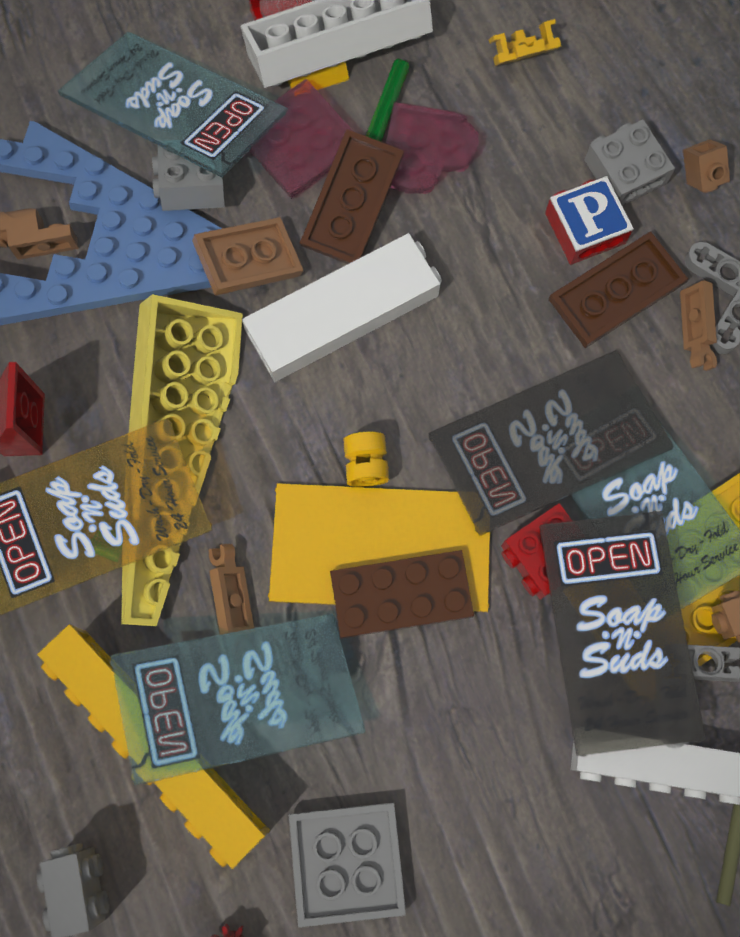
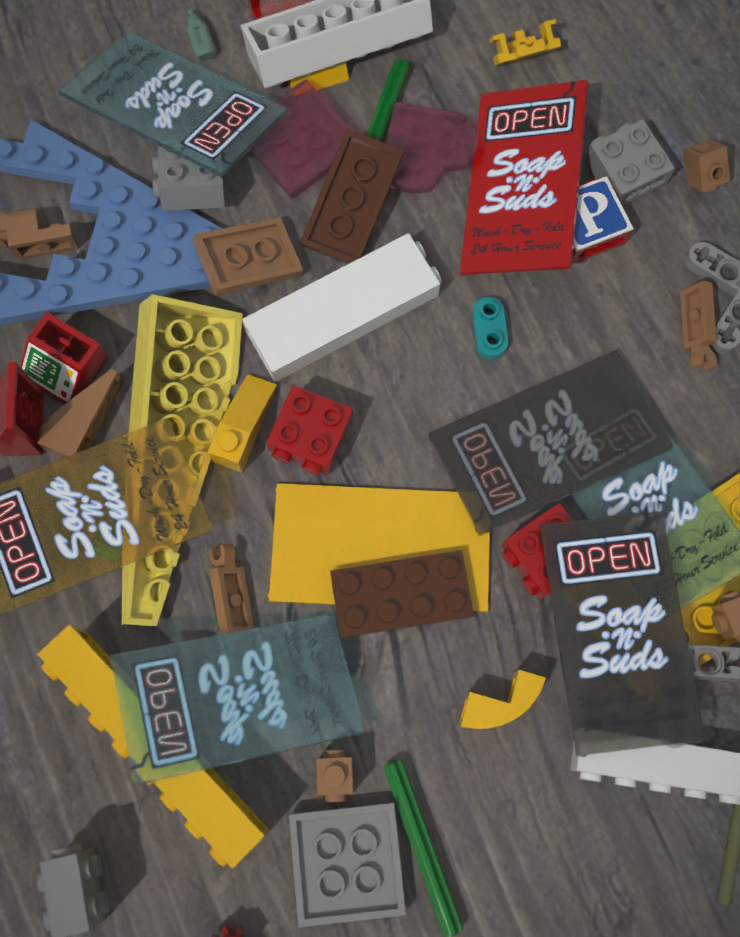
(61, 358): none -> red slope
(80, 419): none -> medium nougat slope
(200, 37): none -> sand green piece
(241, 423): none -> yellow slope
(309, 431): none -> red brick
(334, 776): none -> medium nougat brick
(367, 448): yellow wheel -> none
(423, 849): none -> green axle
(486, 712): none -> yellow brick
(489, 326): none -> teal plate
(525, 180): none -> red piece
(617, 289): reddish brown plate -> none

